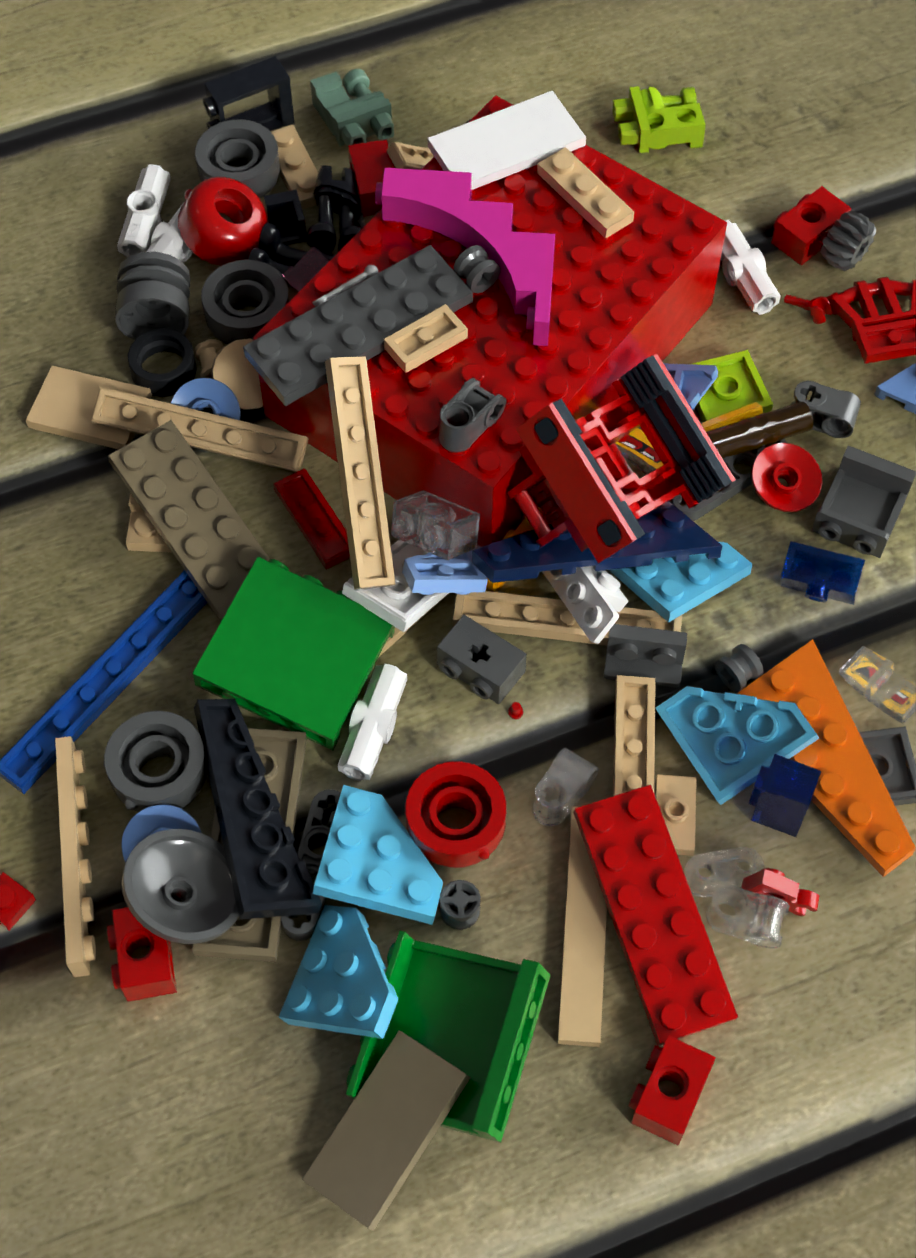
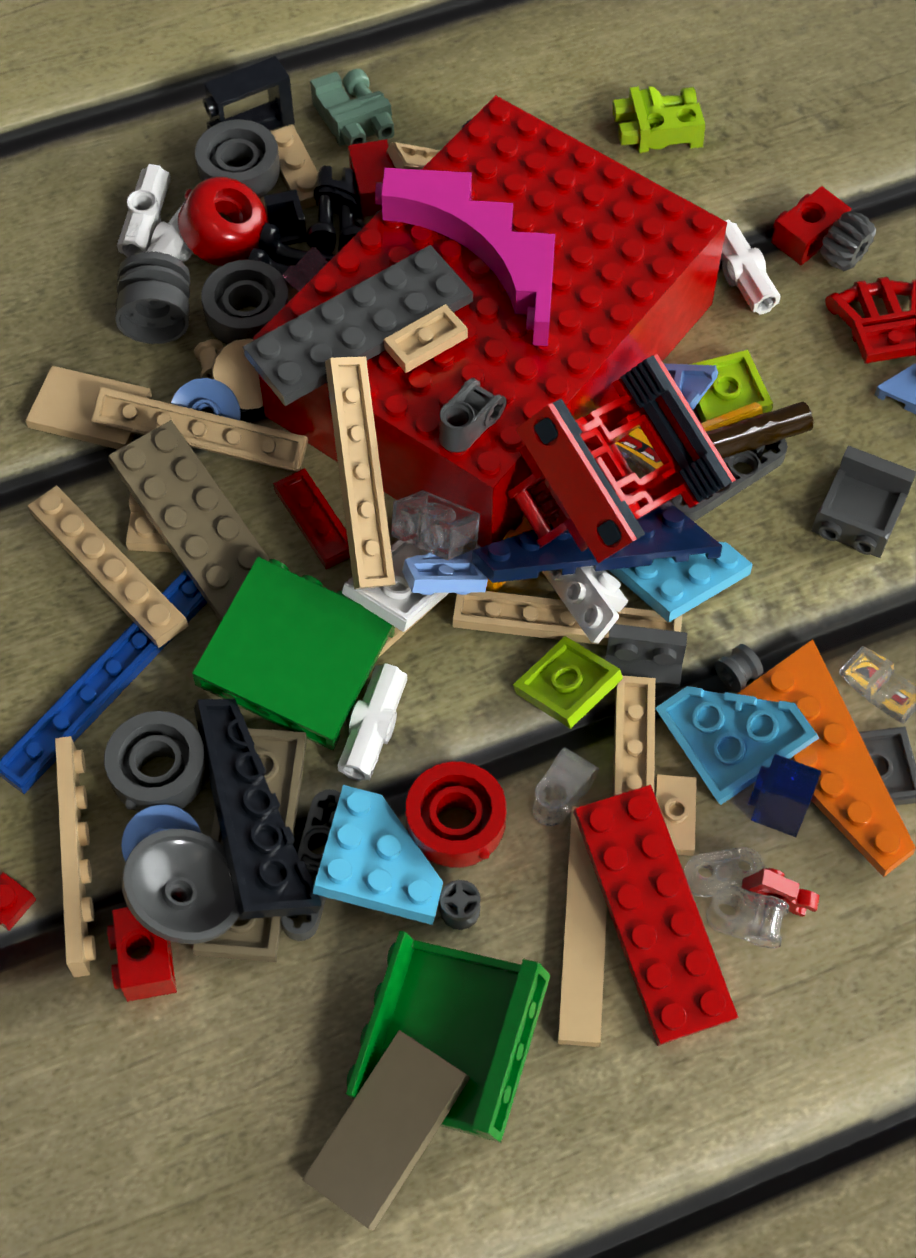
(108, 566): none -> tan plate
(156, 342): black tyre -> none
(341, 979): medium azure plate -> none
(369, 271): light grey hinge -> none
(477, 269): dark grey wheel -> none
(481, 659): dark grey brick -> none
(508, 140): white tile -> none
(515, 711): red piece -> none
(568, 682): none -> lime plate
(585, 192): tan plate -> none
(665, 1114): red brick -> none
(794, 466): red dish -> none
(818, 307): red hand -> none
(822, 573): clear blue brick -> none
(831, 409): dark grey piece -> none

